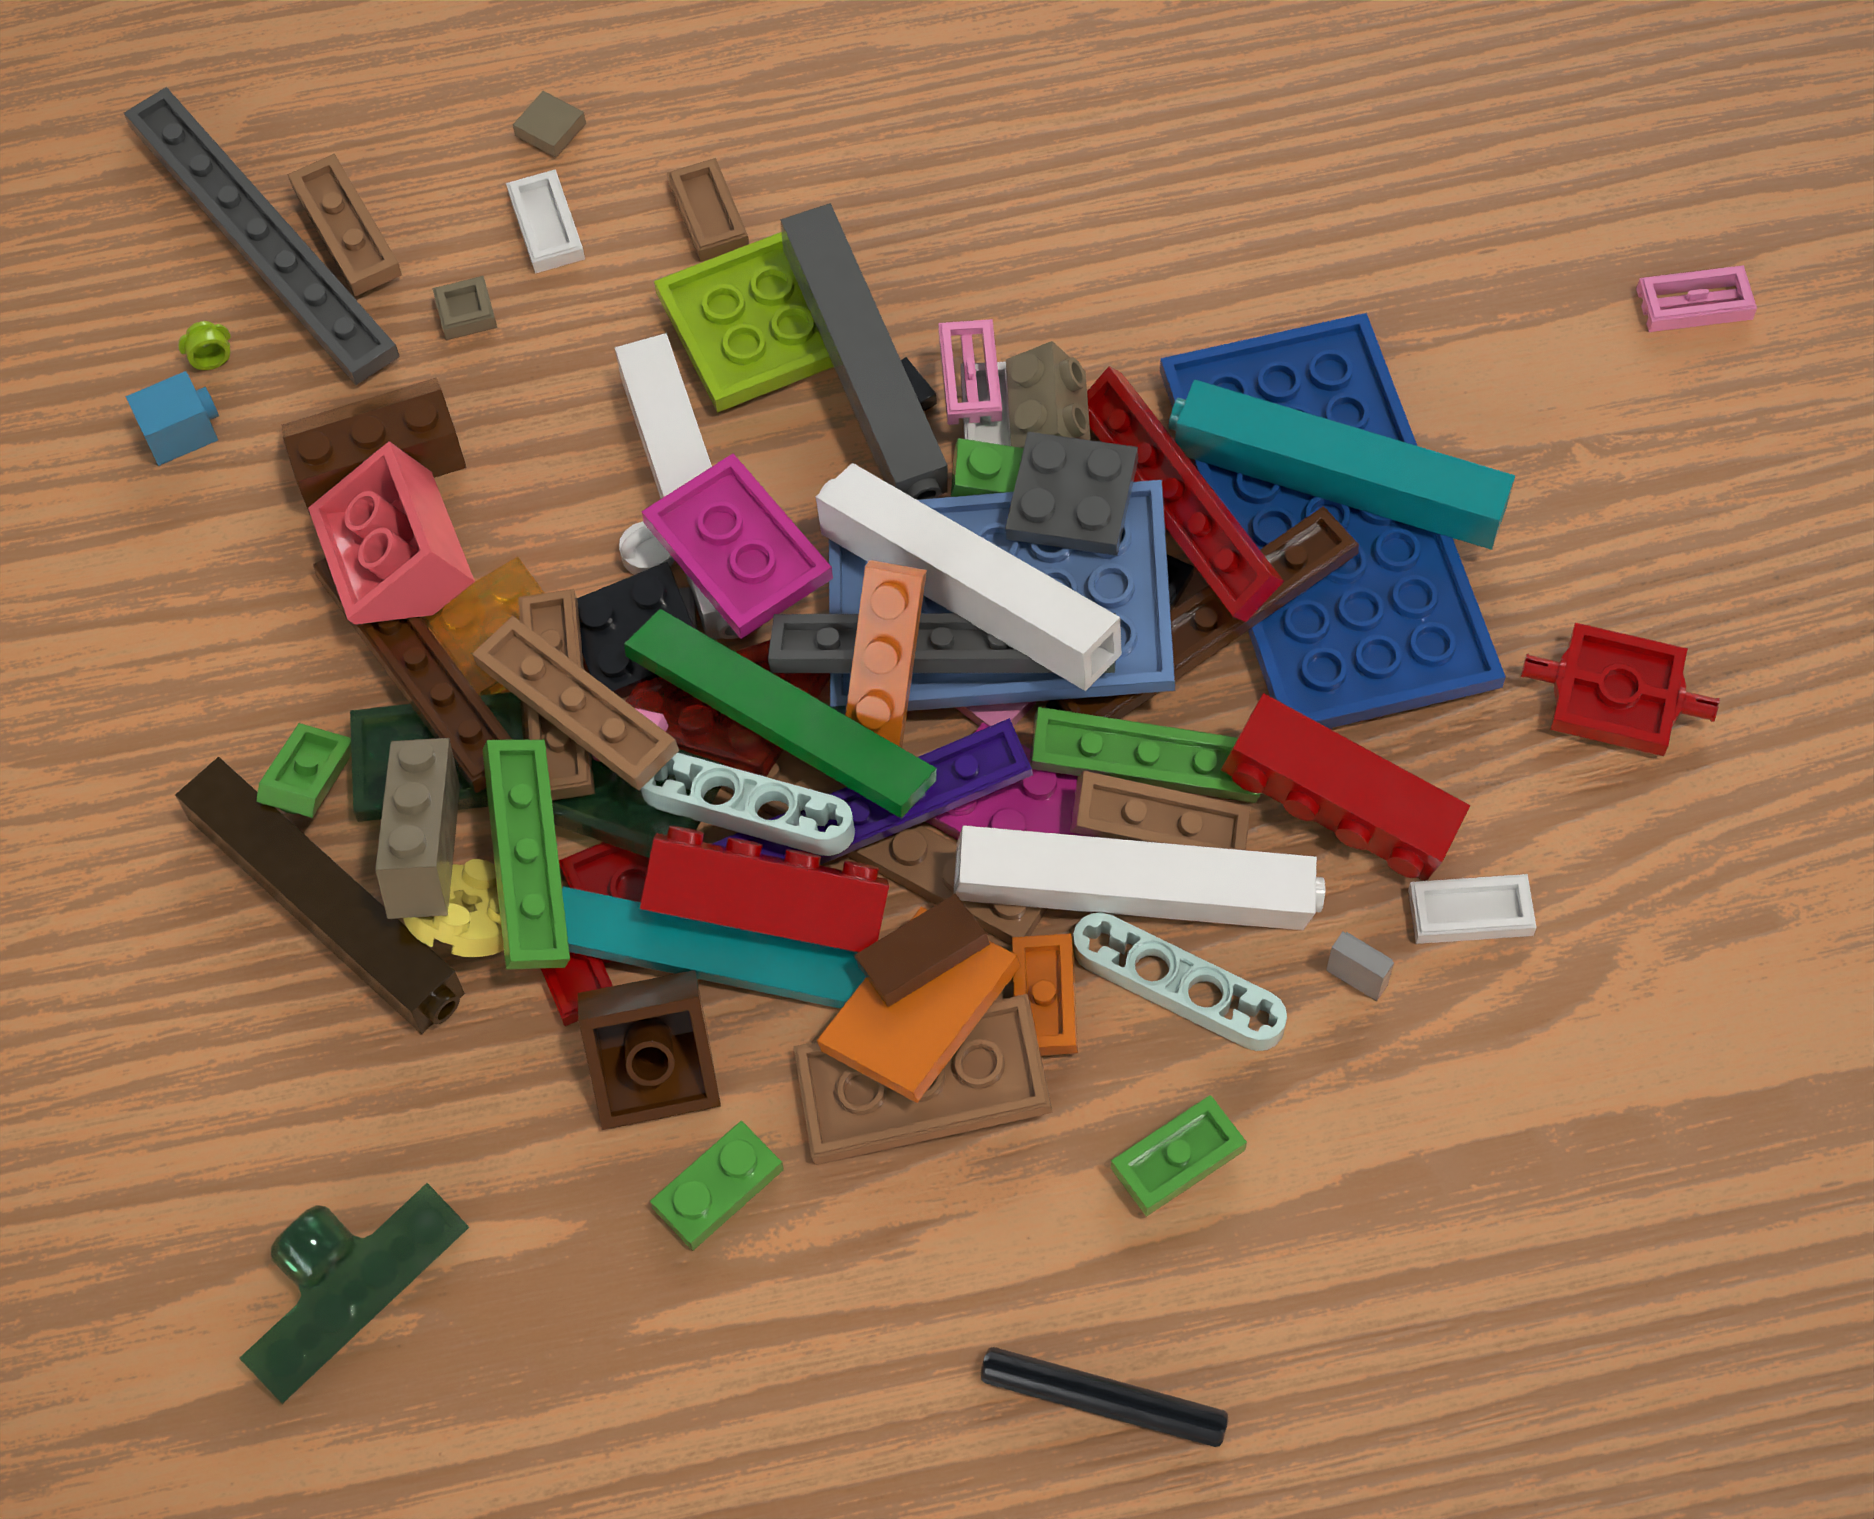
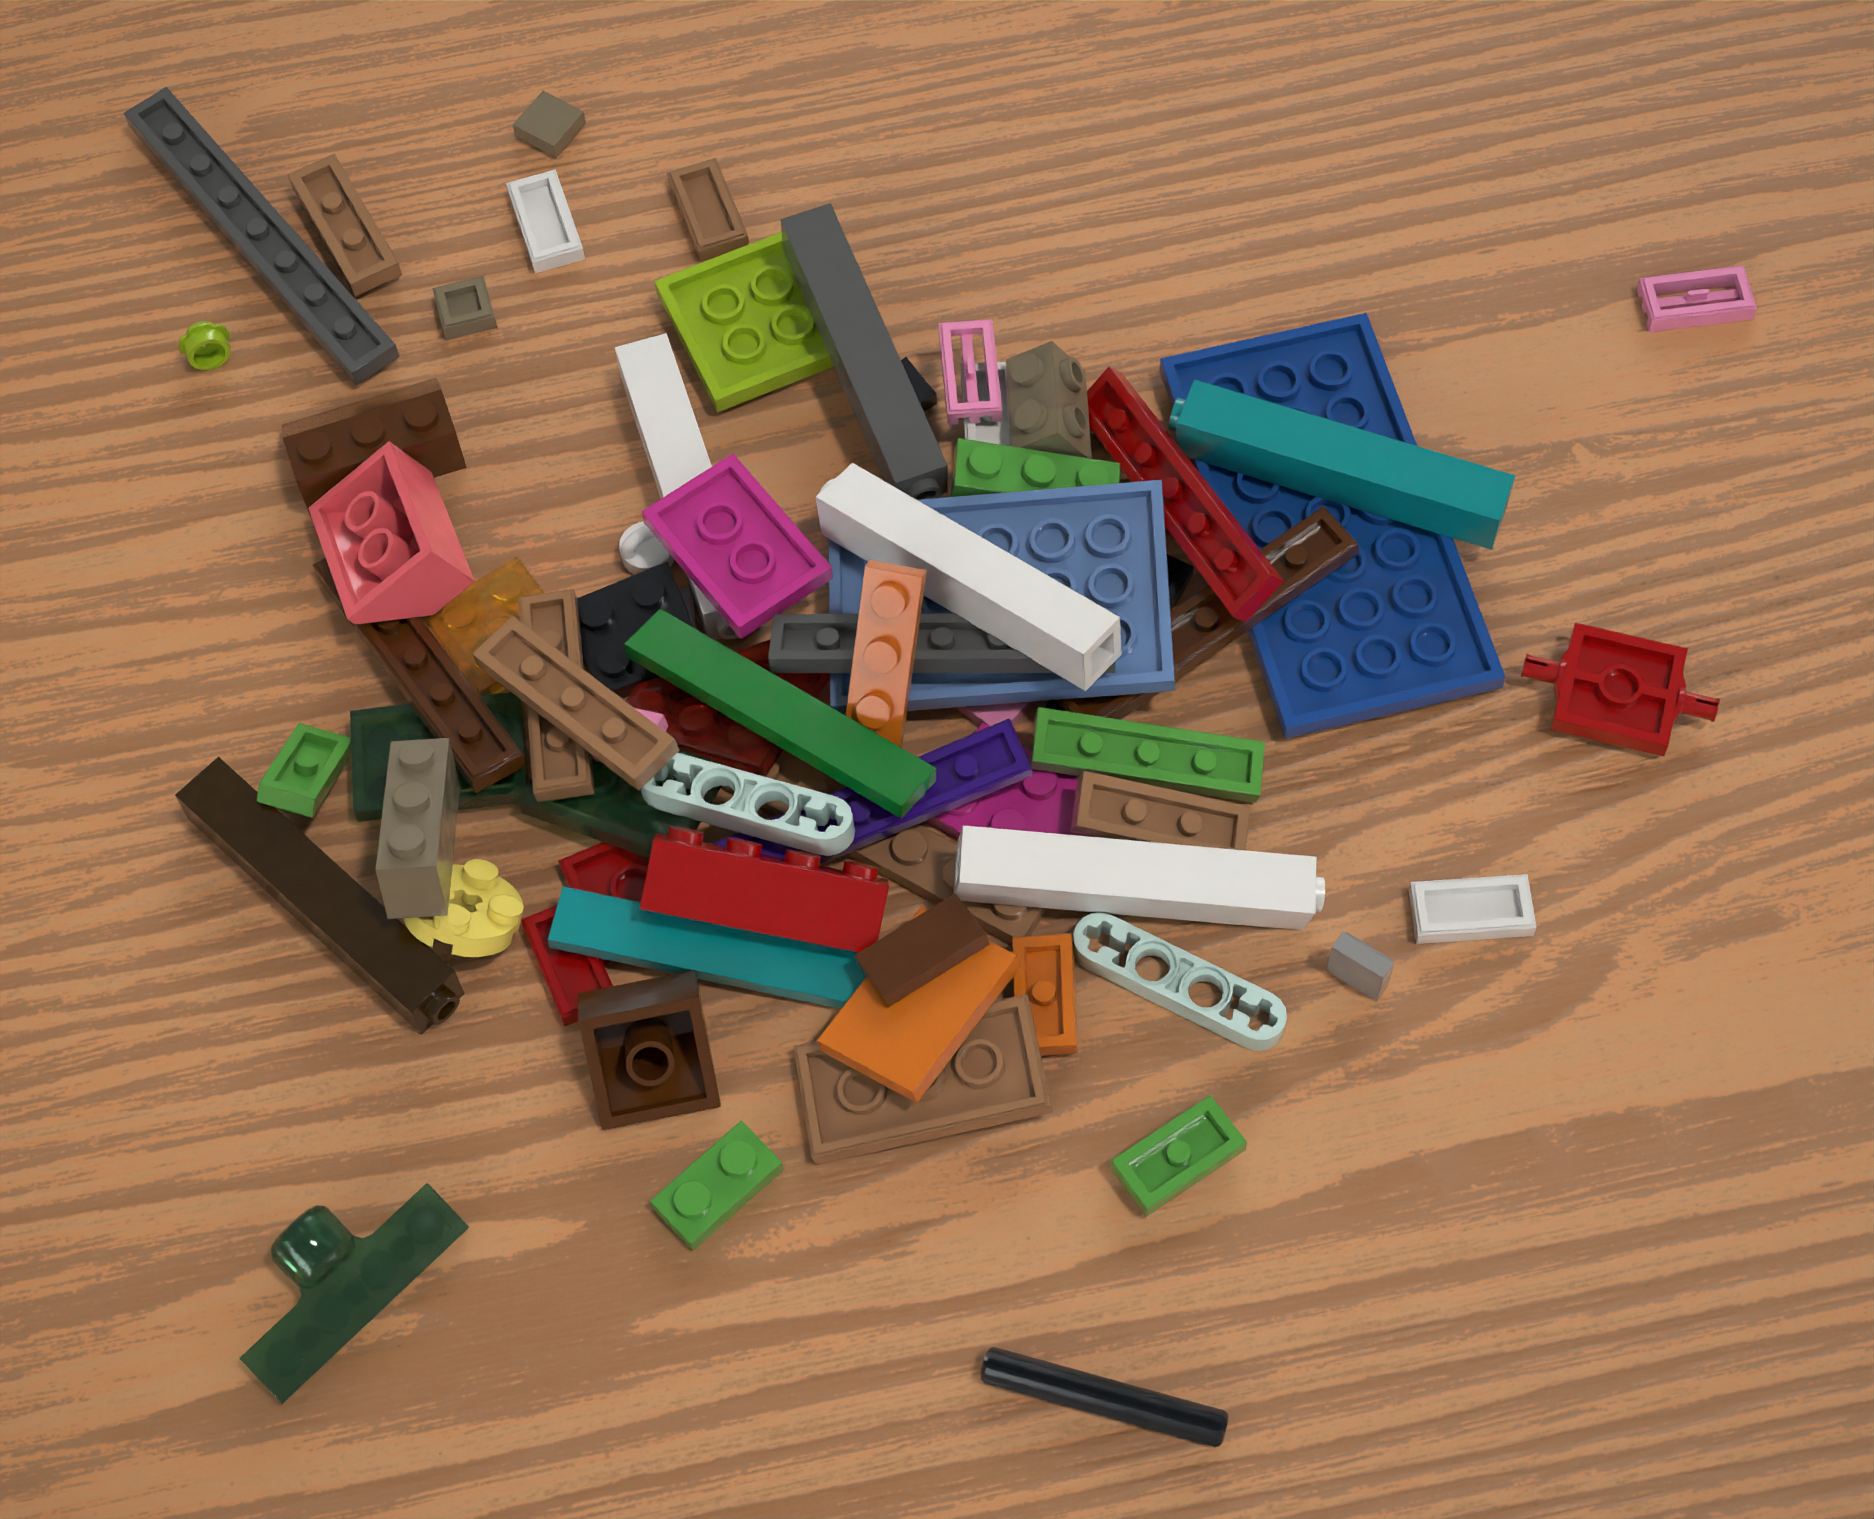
(174, 417): dark azure brick -> none
(525, 854): bright green plate -> none
(1072, 493): dark grey plate -> none
(1345, 789): red brick -> none

